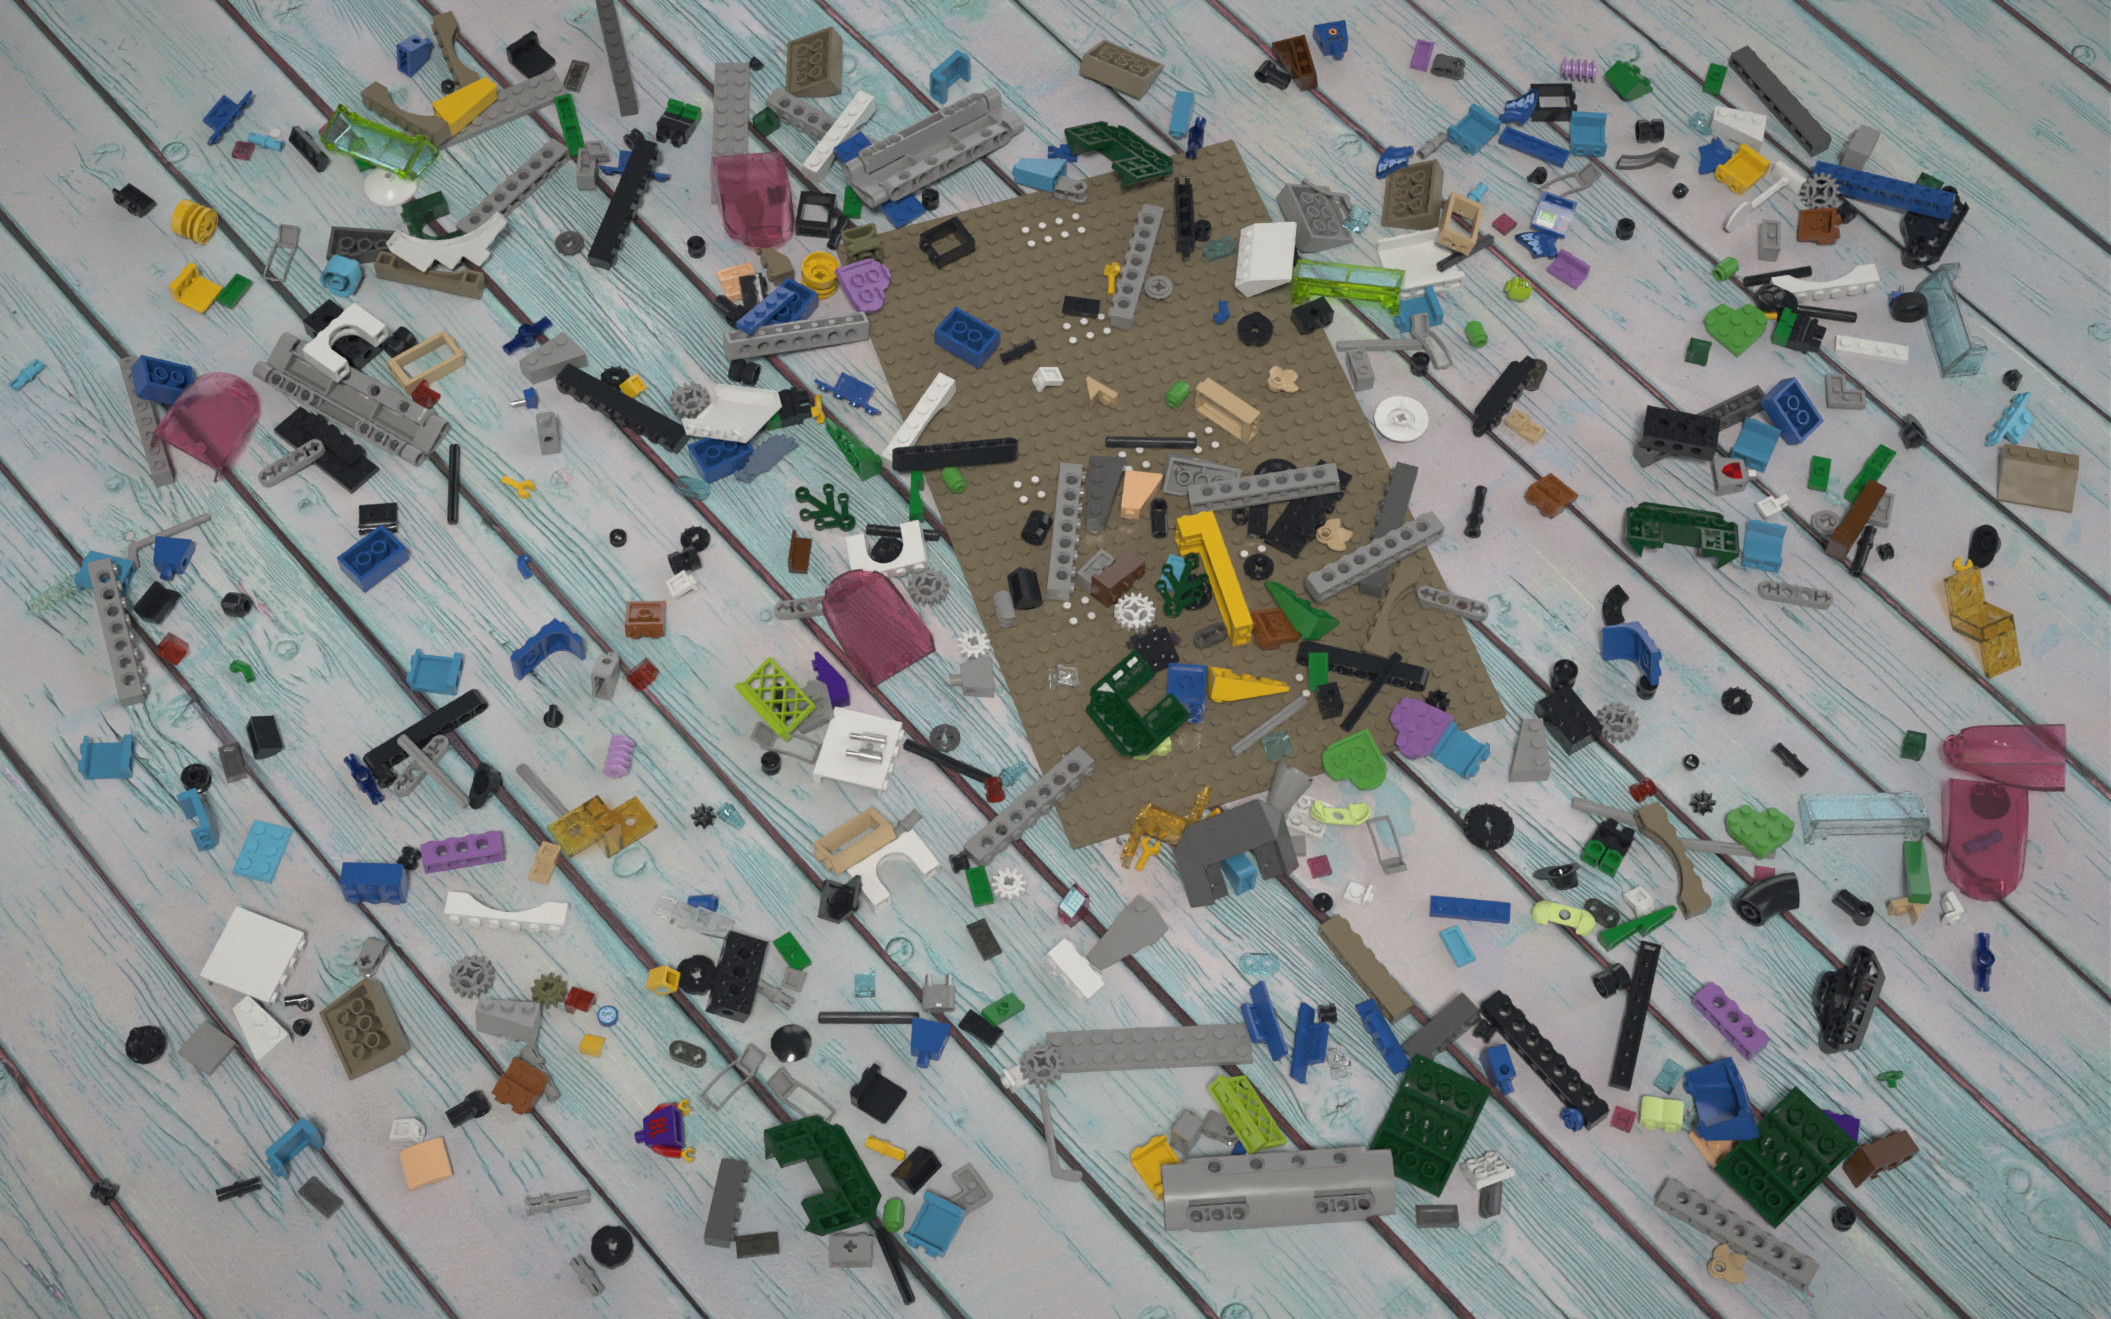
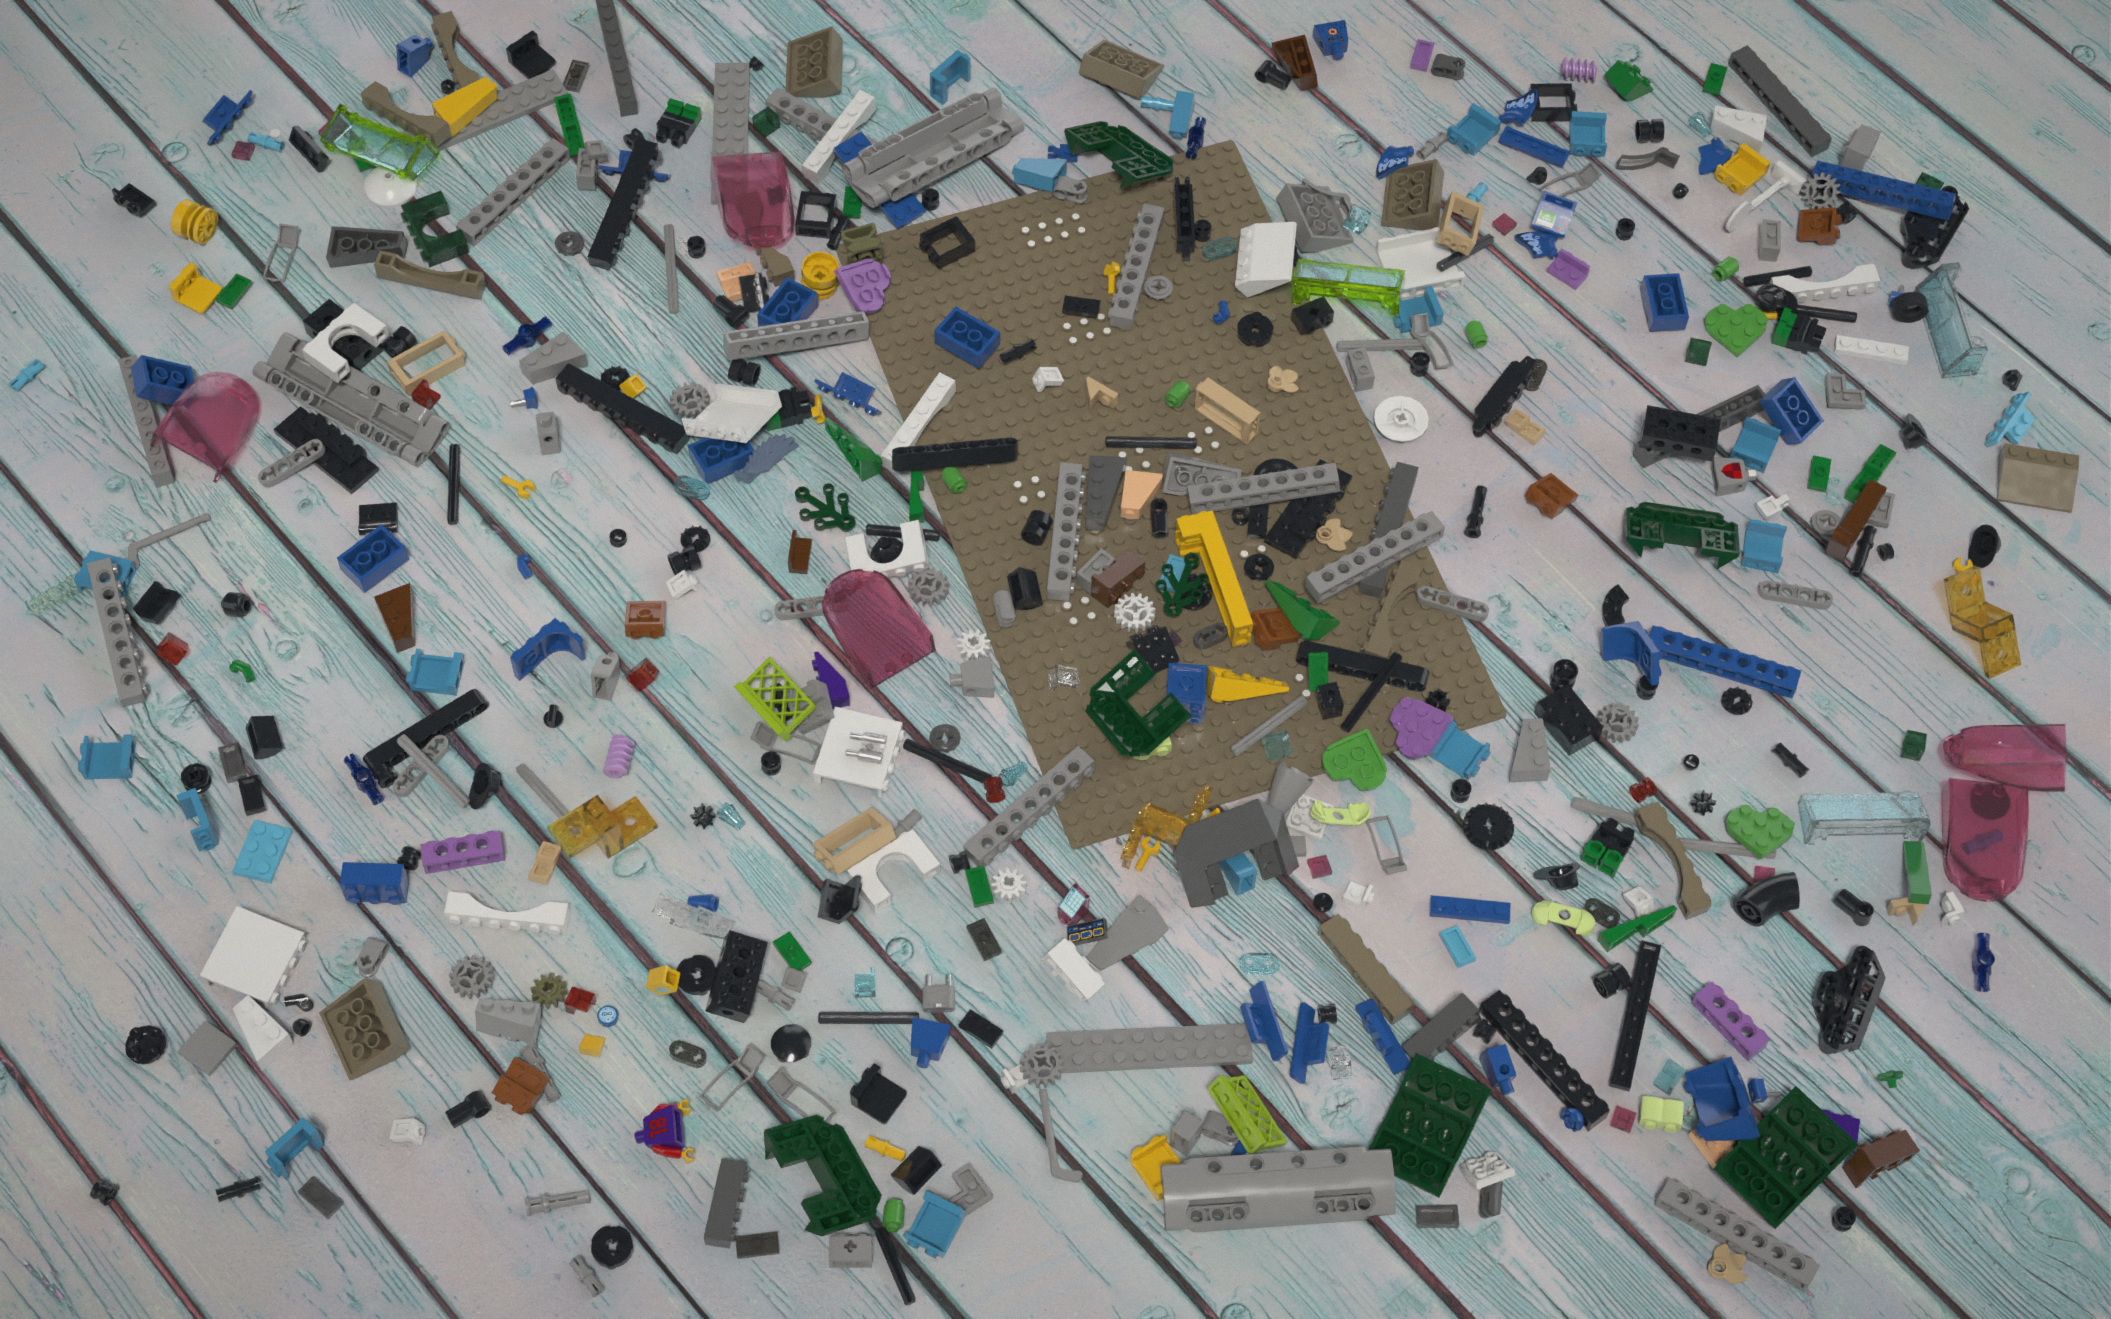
(172, 555): blue torso -> none
(251, 795): none -> black plate
(341, 276): medium azure brick -> none
(398, 615): none -> reddish brown wedge
(425, 1163): light nougat slope -> none
(449, 252): white arch -> none
(671, 269): none -> light grey axle
(765, 310): blue plate -> none
(1002, 1009): green plate -> none
(1087, 931): none -> tile
(1157, 103): none -> medium azure pin
(1459, 786): none -> black wheel
(1518, 289): lime head -> none
(1664, 302): none -> blue brick
(1730, 668): none -> blue brick
(1758, 1091): none -> blue piece

